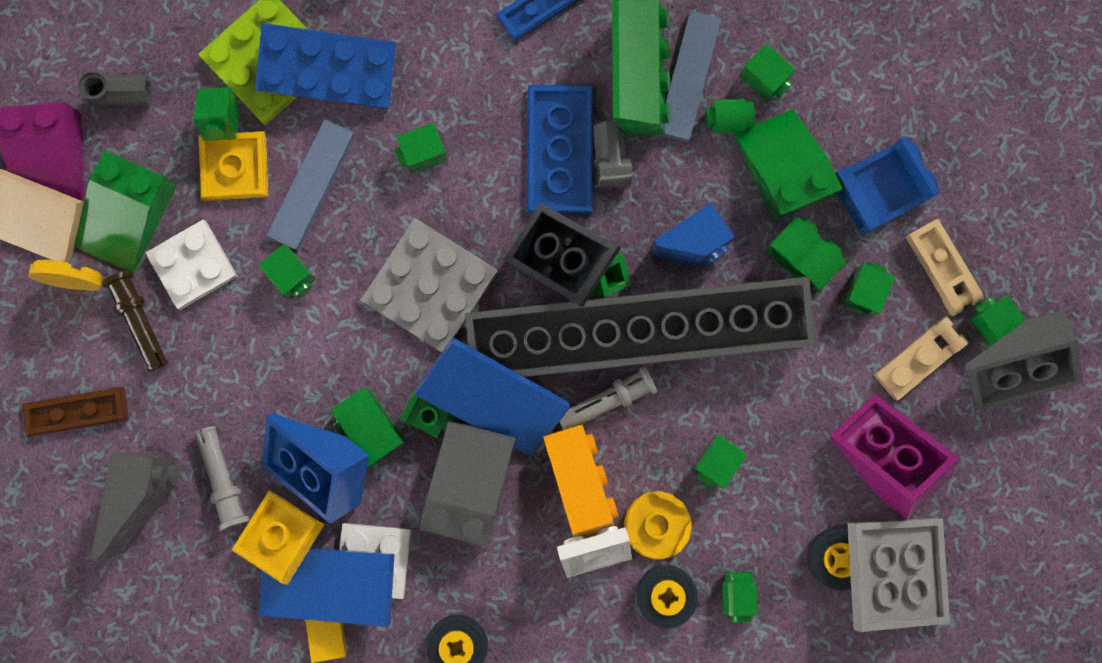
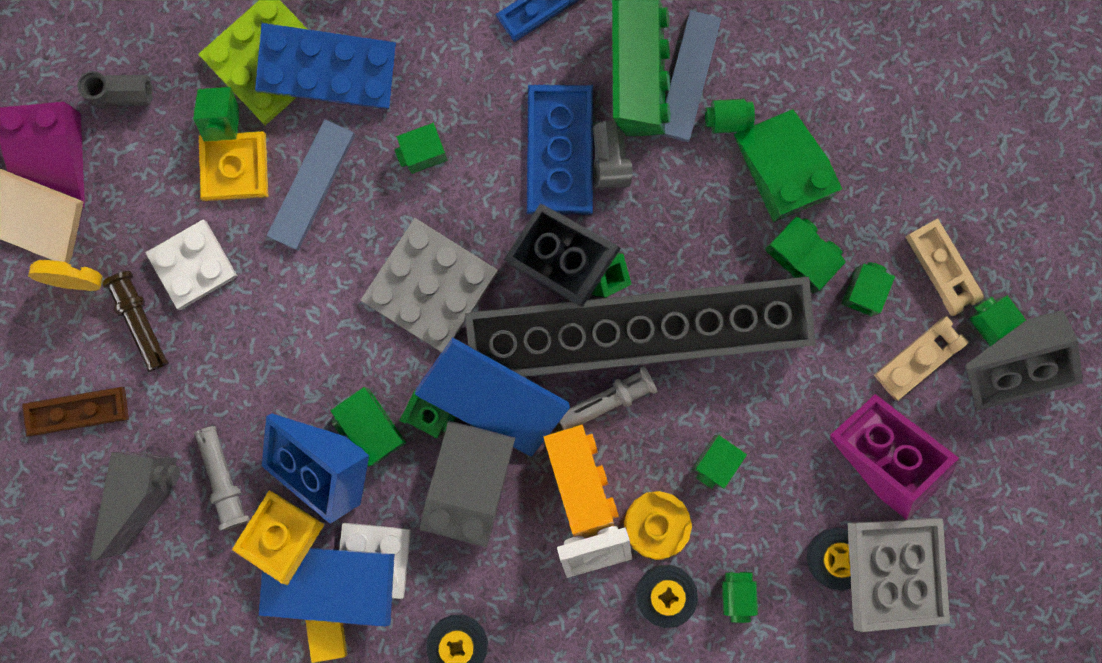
(122, 211): green slope -> none
(287, 272): green brick -> none
(695, 240): blue slope -> none
(768, 73): green brick -> none
(886, 185): blue panel -> none

